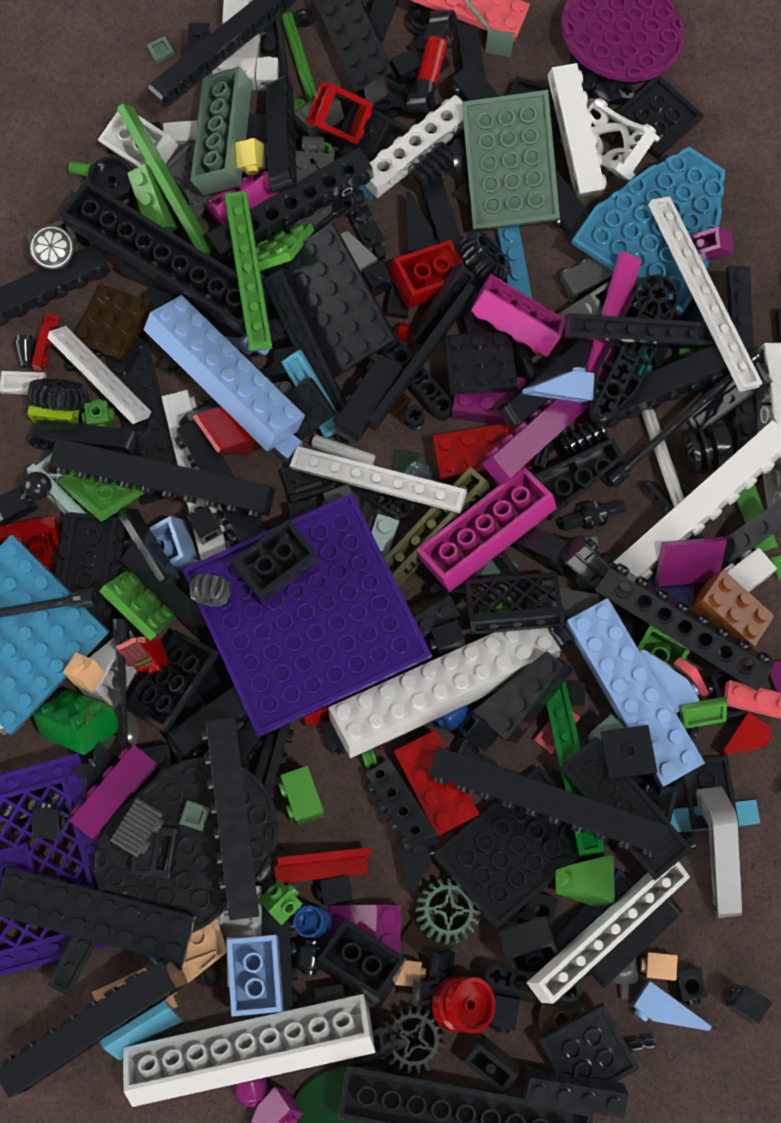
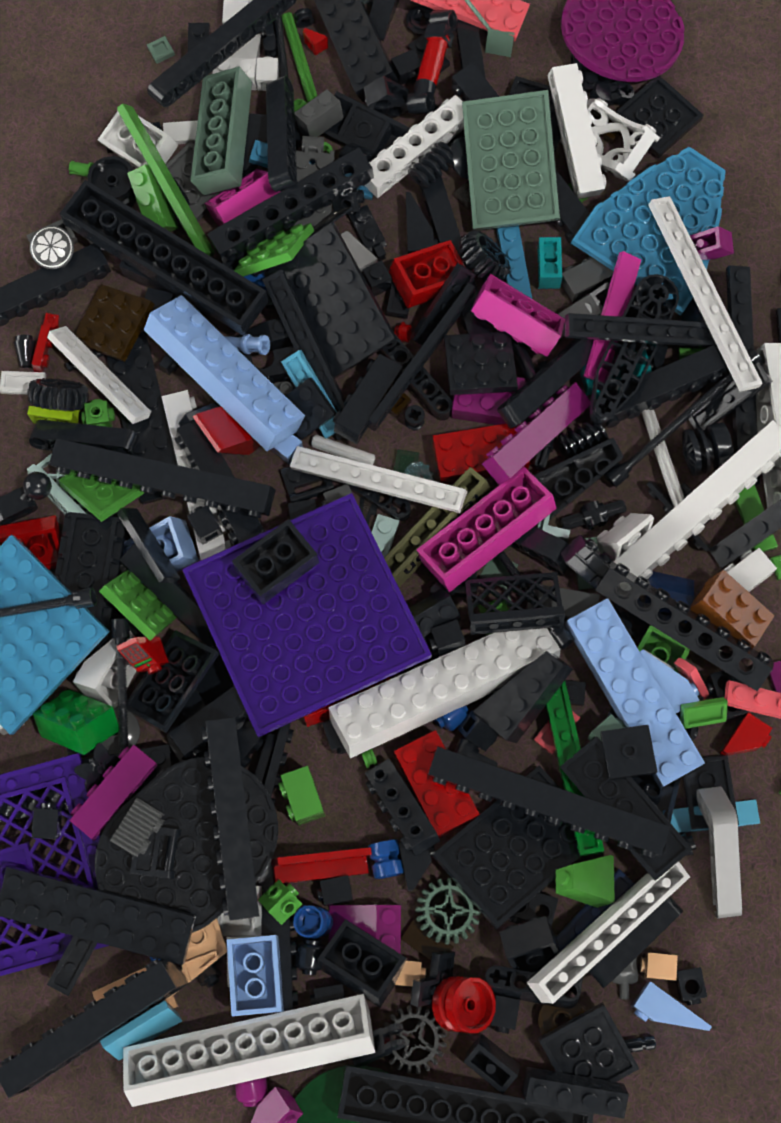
(84, 672): light nougat brick -> none
(194, 815): sand green tile -> none
(210, 590): dark grey gear -> none
(248, 271): bright green tile -> none
(250, 156): light yellow brick -> none
(315, 41): none -> red slope
(322, 105): red window -> none
(386, 859): none -> blue wheel
(549, 263): none -> teal brick
(558, 532): none -> light aqua bracket
(568, 386): light blue slope -> none
(624, 534): none -> white slope
(689, 561): magenta tile -> none
(747, 1003): black brick -> none

